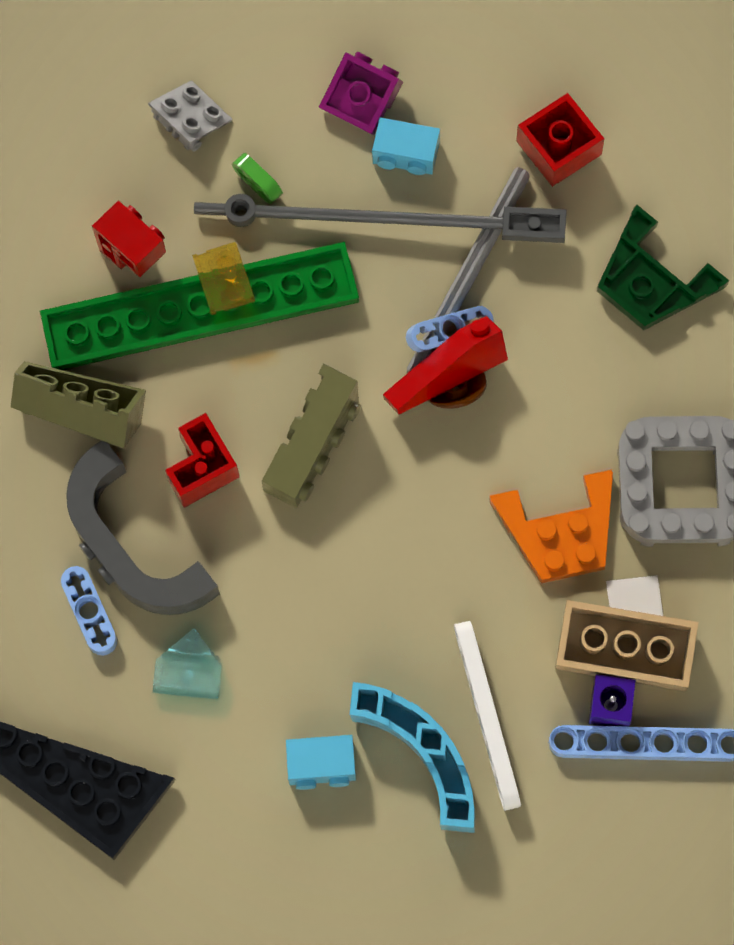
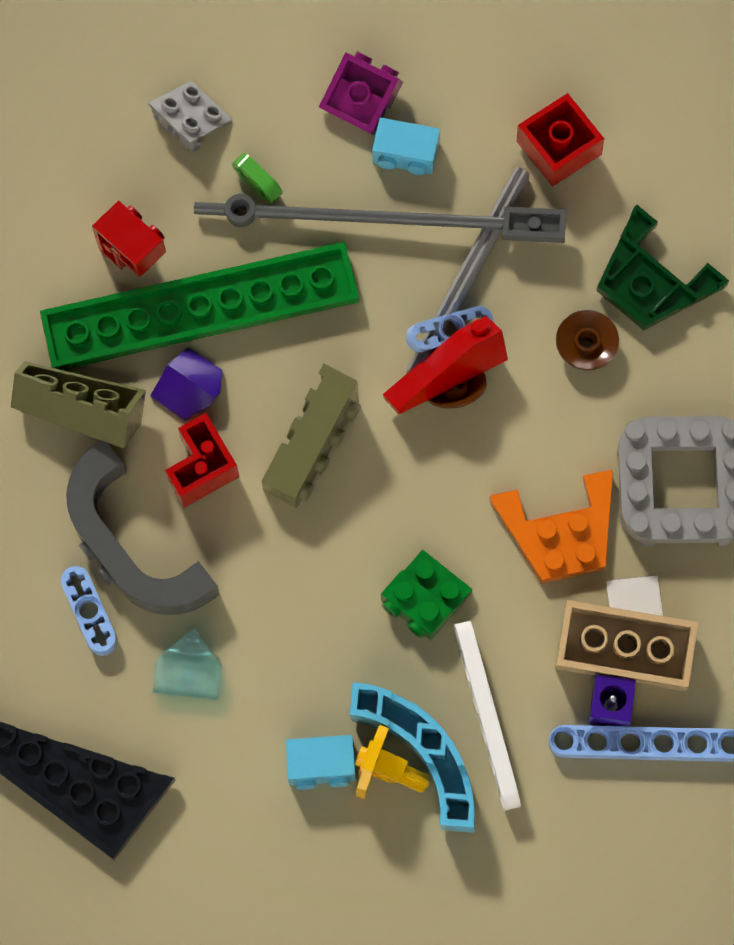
(188, 384): none -> dark purple slope
(223, 278): clear yellow plate -> none
(386, 767): none -> yellow piece
(425, 595): none -> green plate
(592, 327): none -> reddish brown dish

